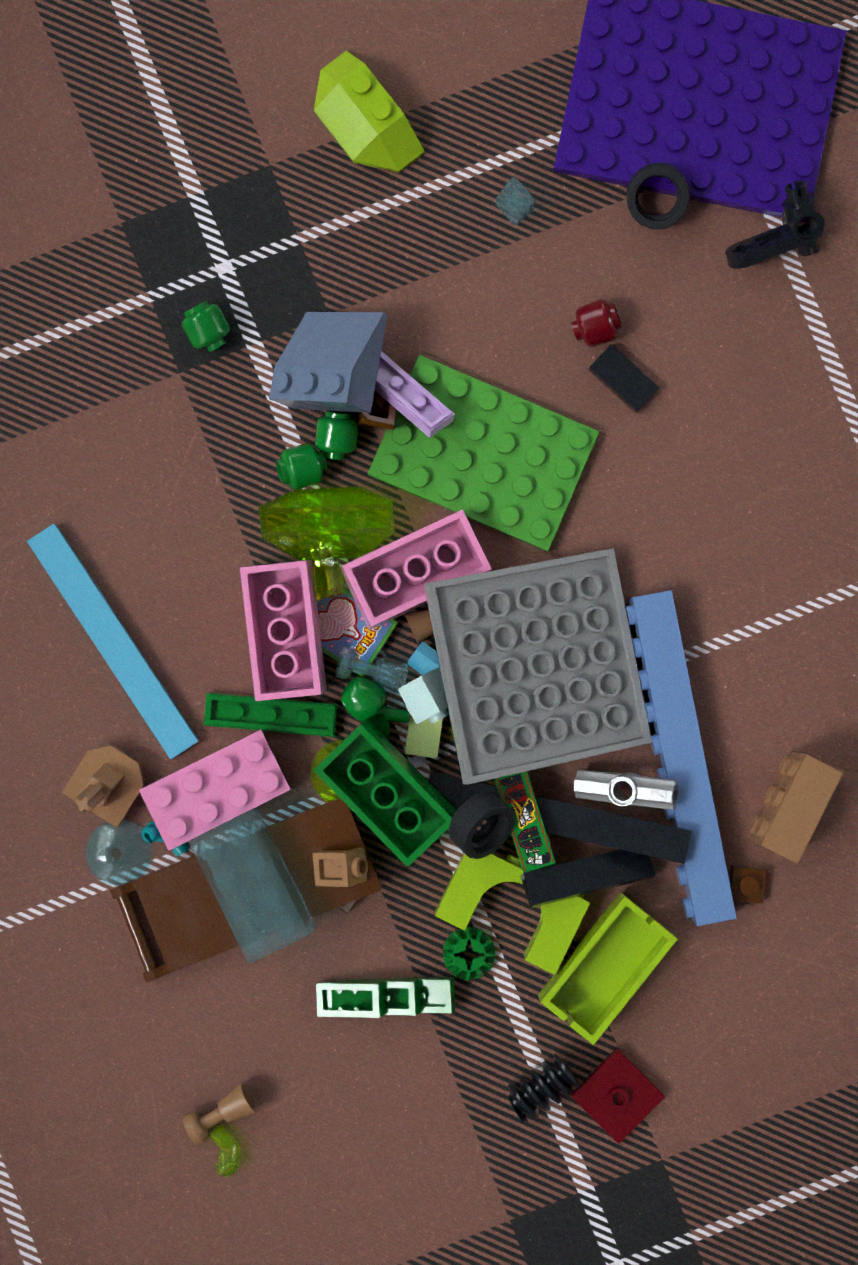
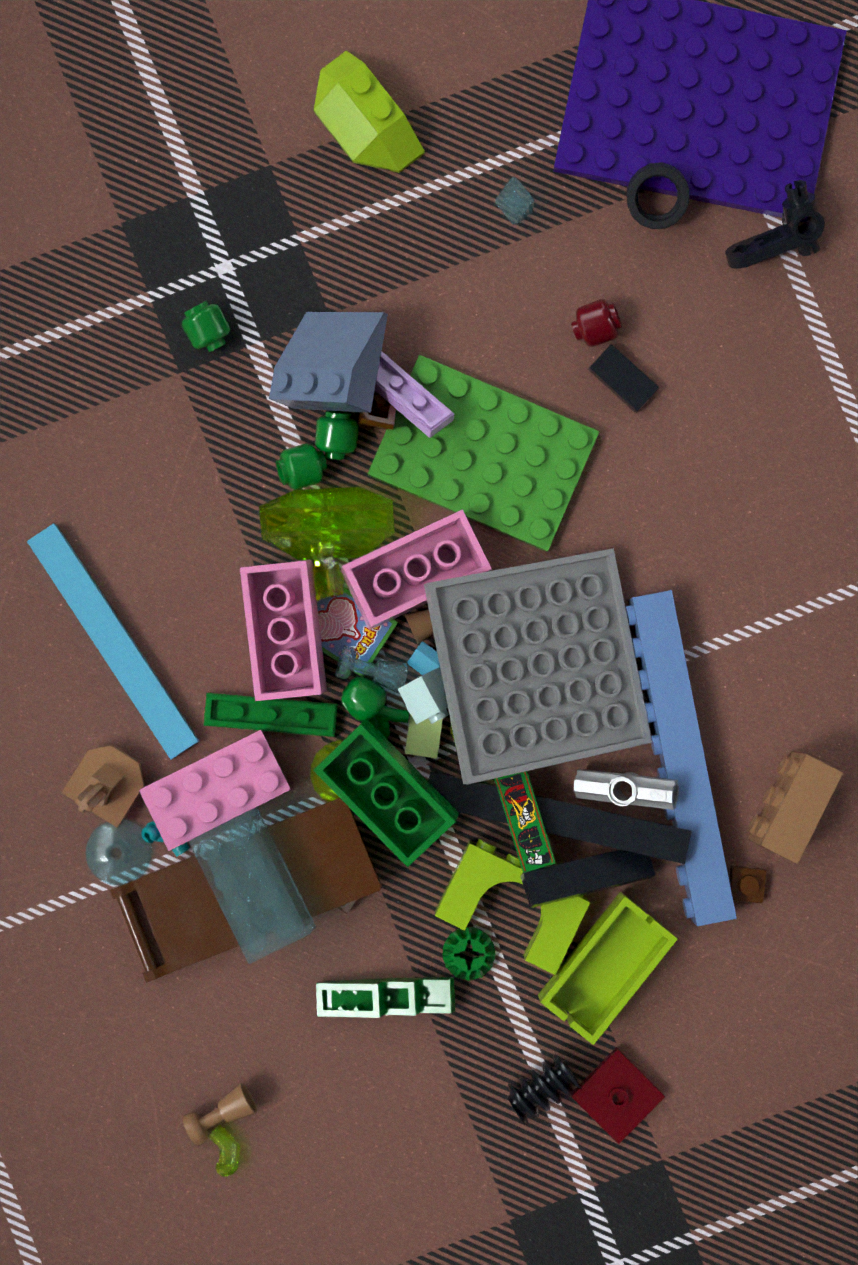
(340, 867): medium nougat bracket -> none
(470, 817): black tyre -> none

